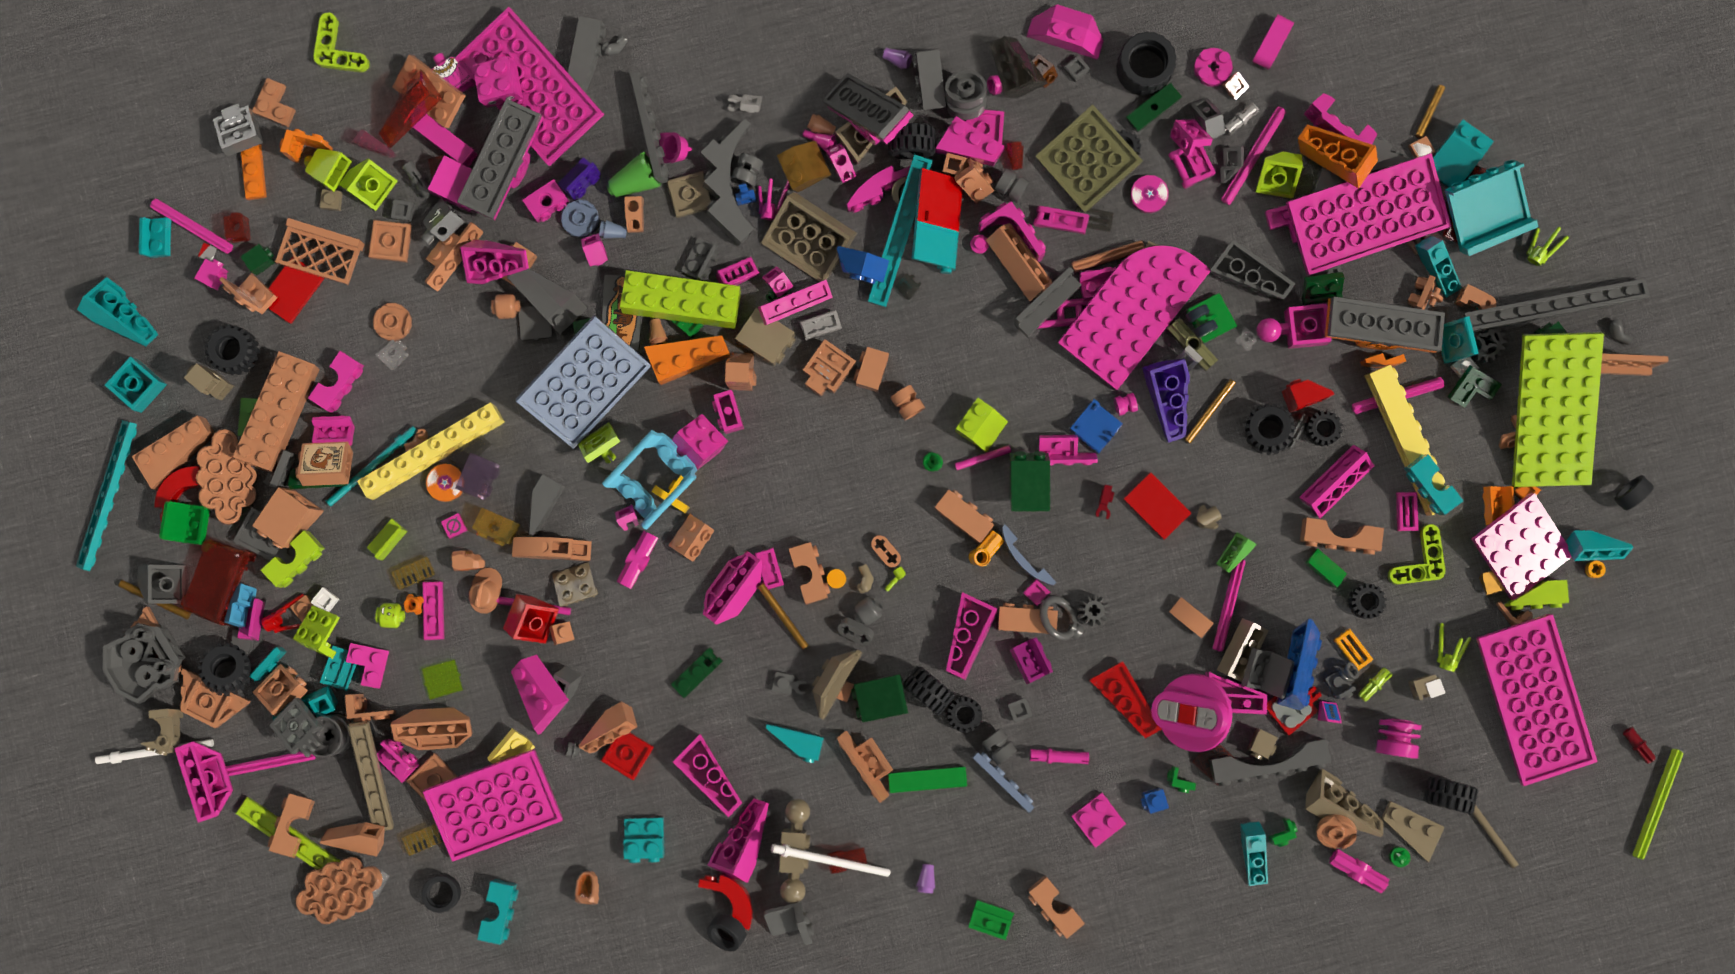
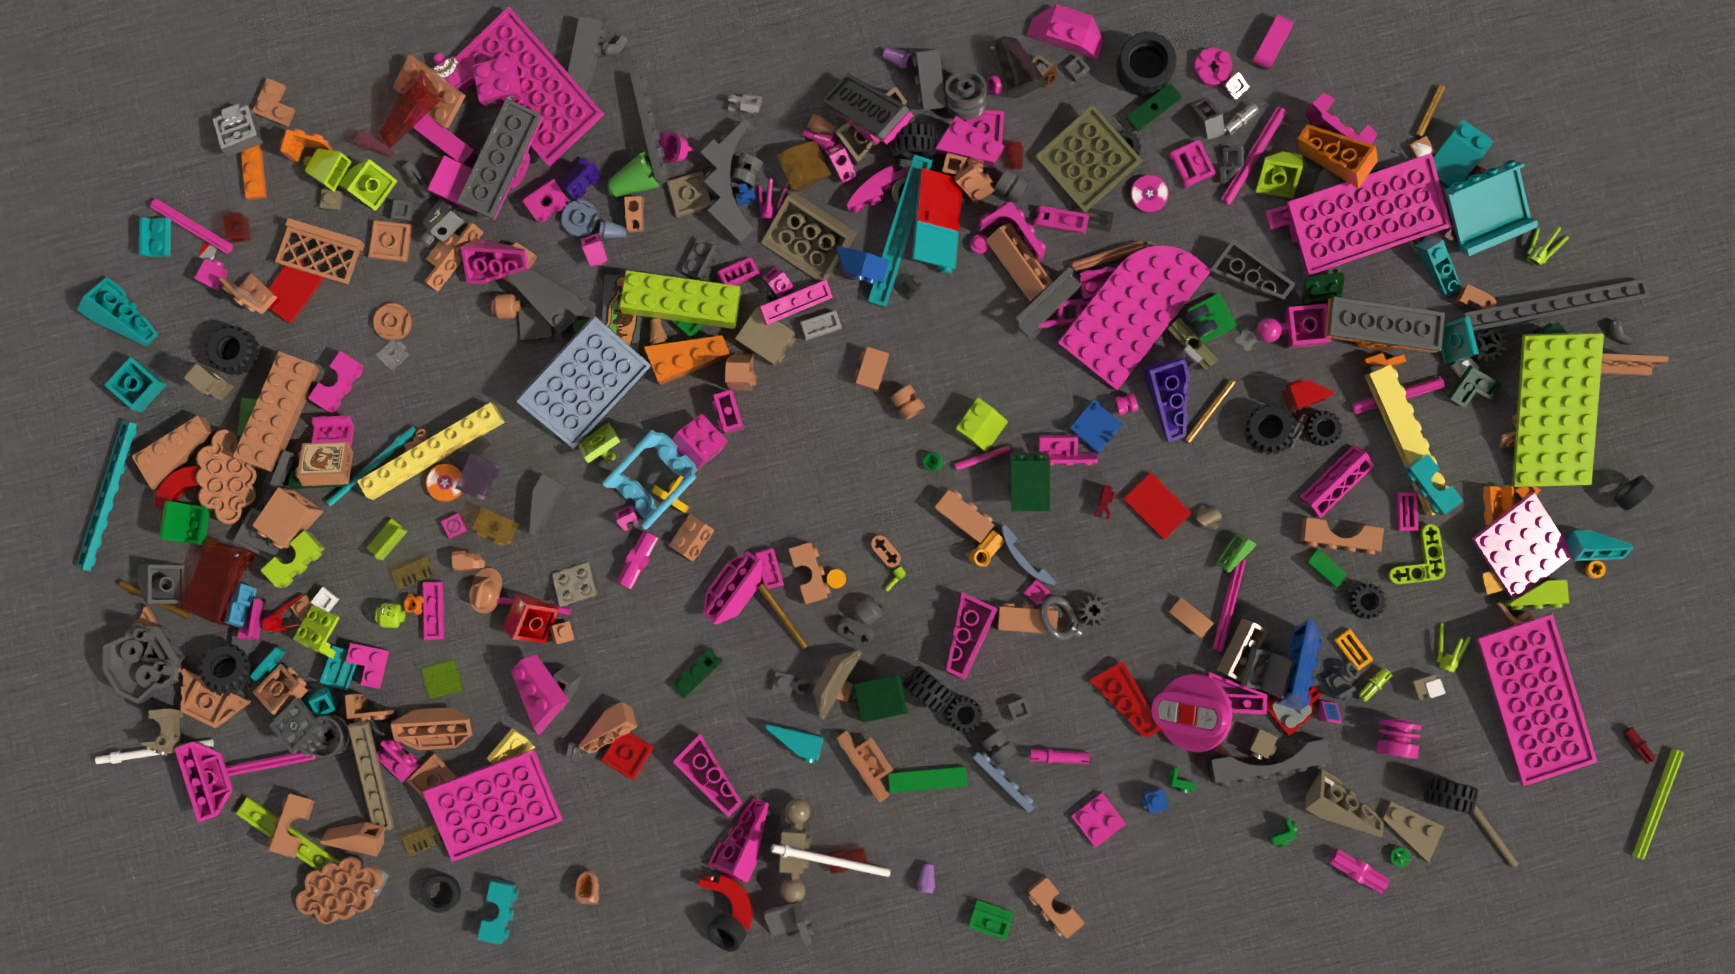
(258, 259): dark green brick -> none
(329, 49): lime beam -> none
(551, 548): nougat slope -> none
(644, 839): teal plate -> none
(827, 368): nougat piece -> none
(867, 580): dark tan arm -> none
(1031, 660): magenta bracket -> none
(1189, 134): dark pink bracket -> none
(1254, 852): teal slope -> none
(1336, 831): nougat tile -> none
(1427, 286): nougat hips -> none

